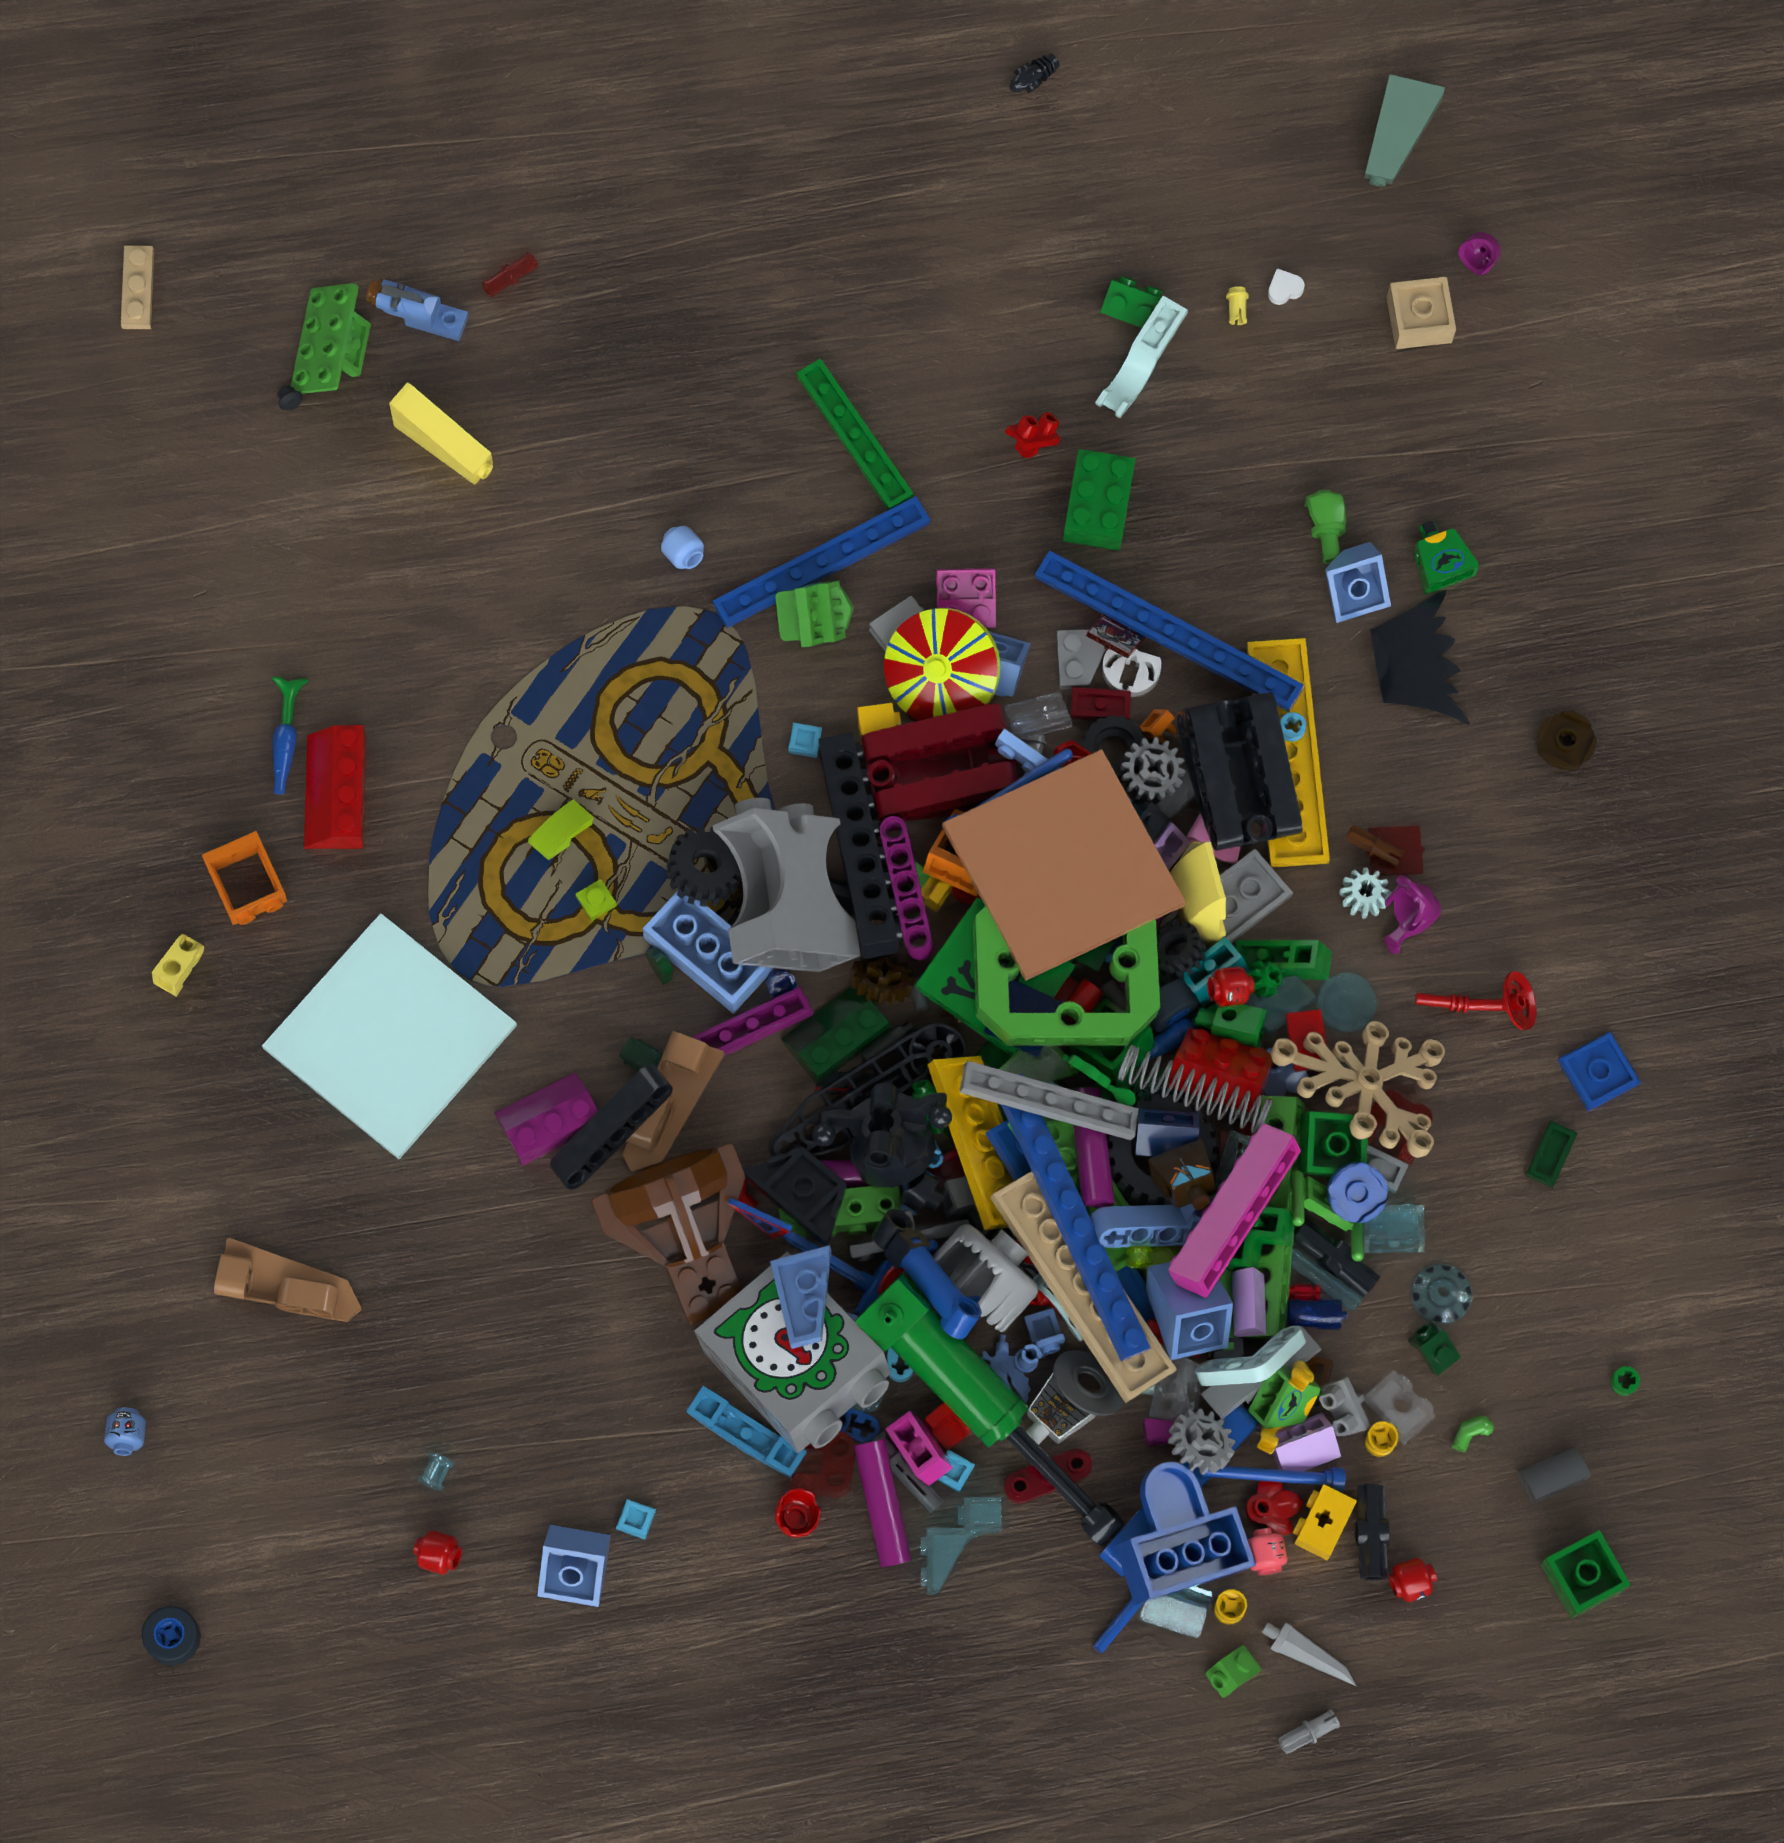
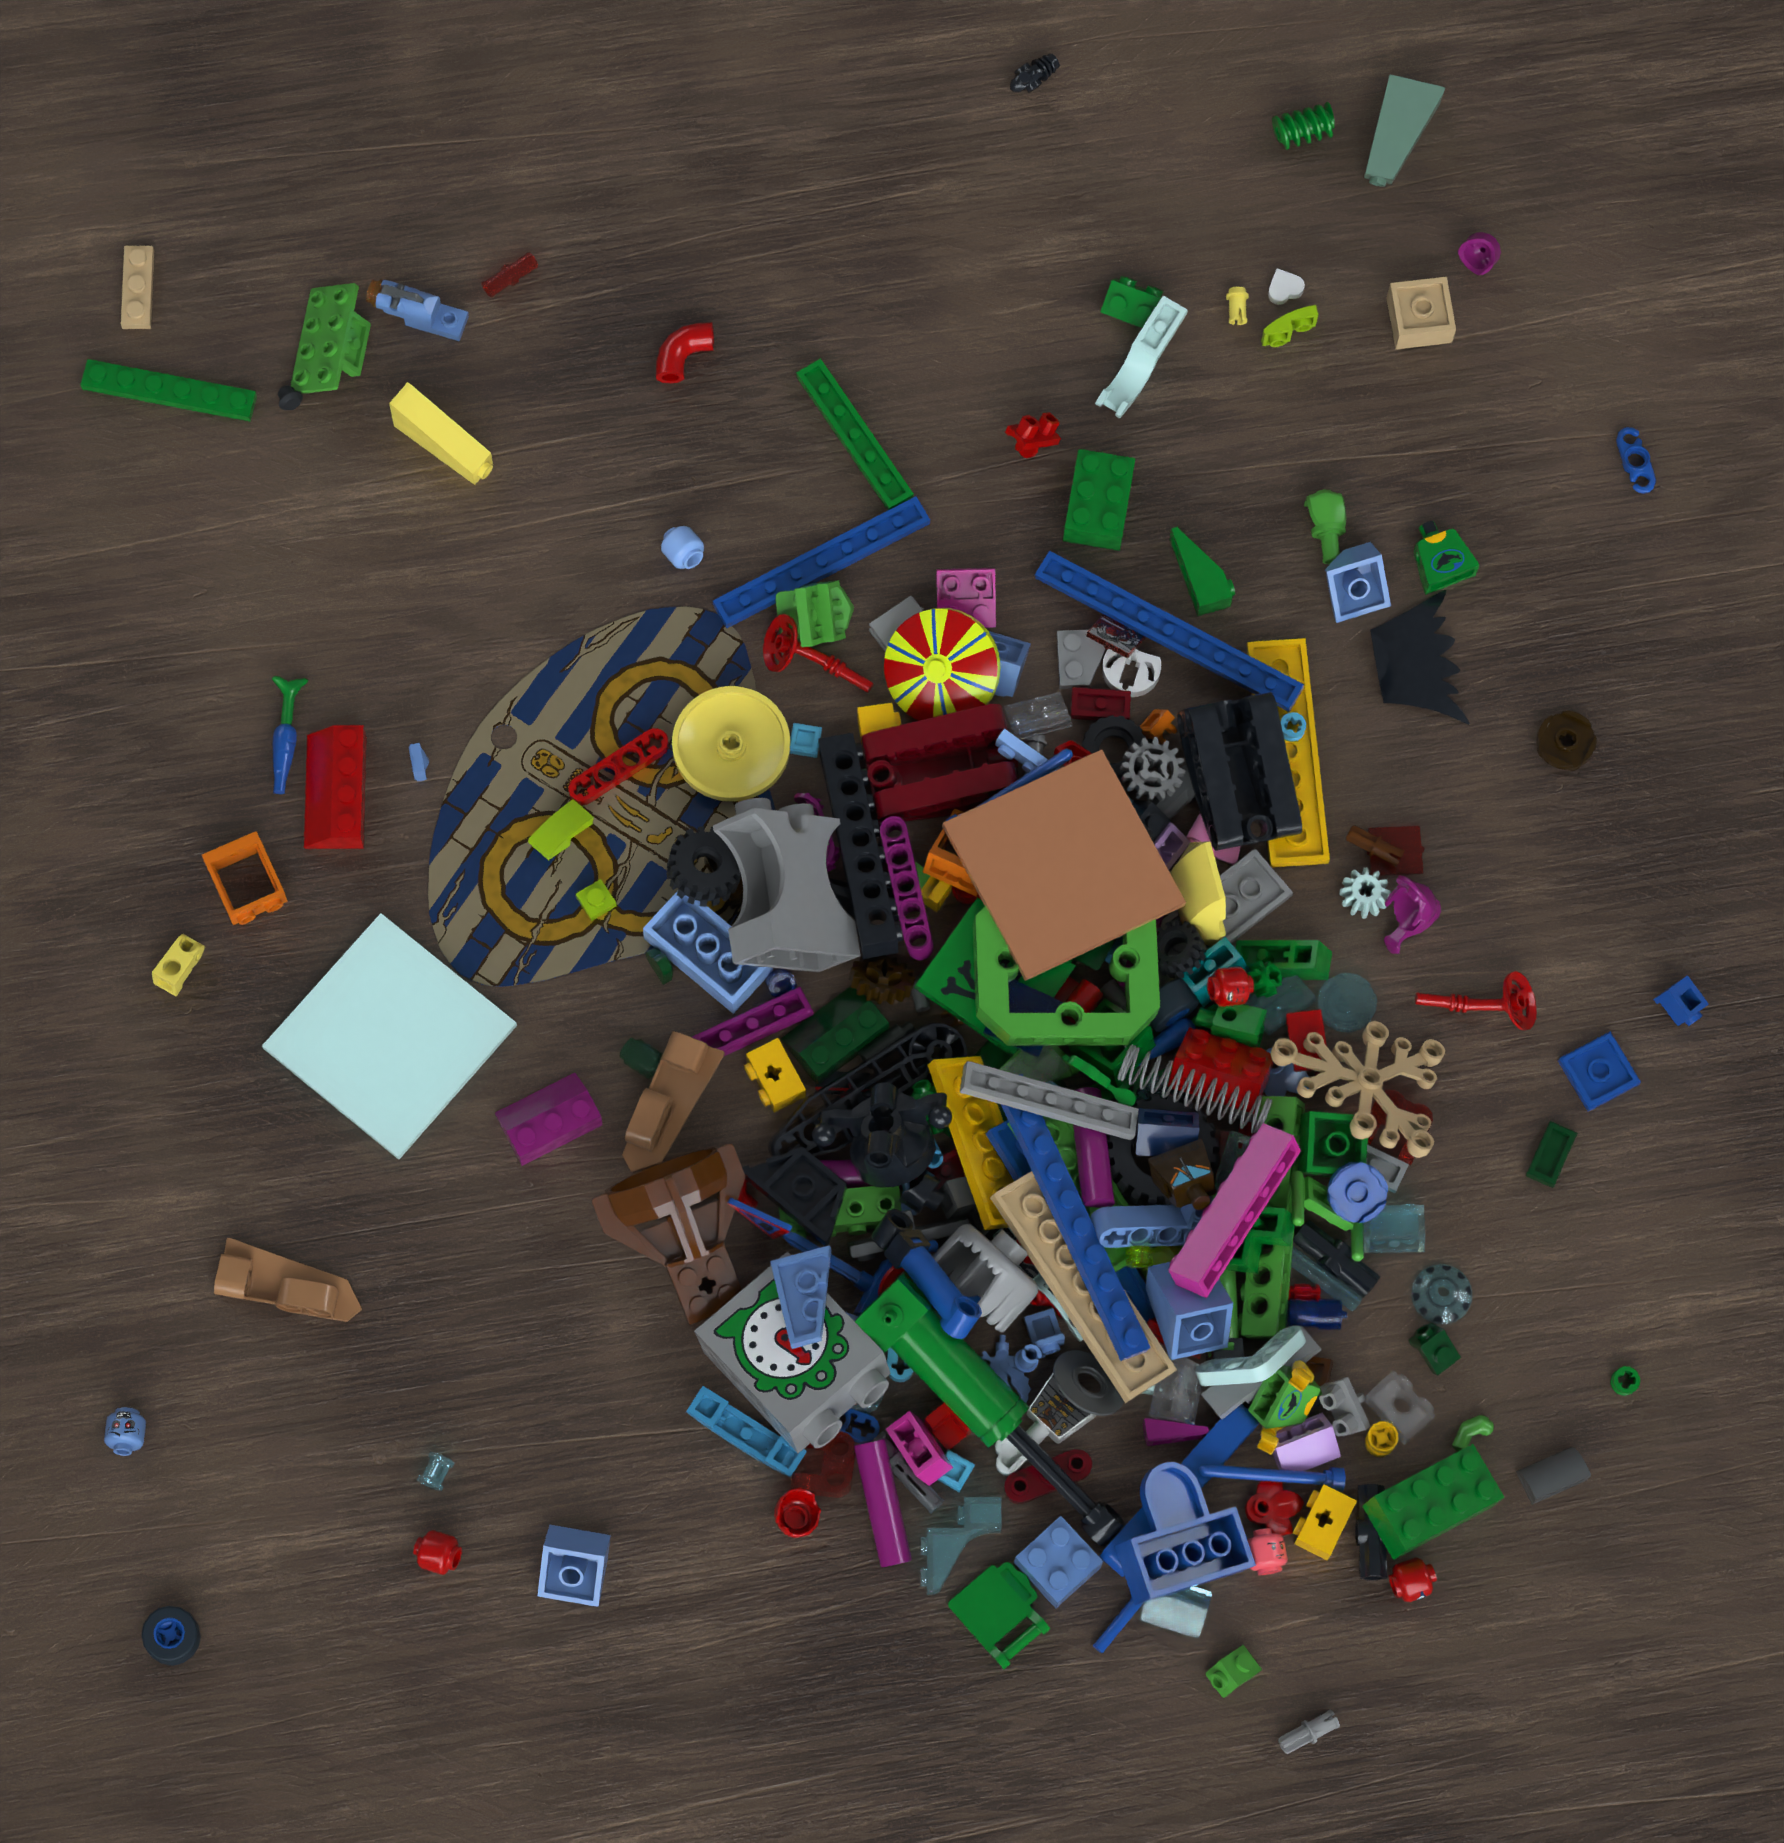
(168, 390): none -> green plate
(419, 761): none -> medium blue tile
(611, 1127): black beam -> none
(615, 762): none -> red beam
(636, 1519): medium azure tile -> none
(679, 346): none -> red cylinder
(731, 743): none -> light yellow dish
(774, 1059): none -> yellow brick
(790, 645): none -> red dish
(832, 850): none -> magenta piece
(995, 1606): none -> green piece
(1009, 1457): none -> white tile
(1058, 1562): none -> medium blue brick
(1201, 1441): light grey gear -> none
(1202, 576): none -> green slope
(1234, 1603): yellow wheel -> none
(1248, 1302): lavender brick -> none
(1281, 329): none -> lime slope
(1298, 1647): light grey bar -> none
(1304, 125): none -> green piece
(1433, 1501): none -> green brick
(1585, 1574): green brick -> none
(1636, 448): none -> blue piece
(1682, 1002): none -> blue brick

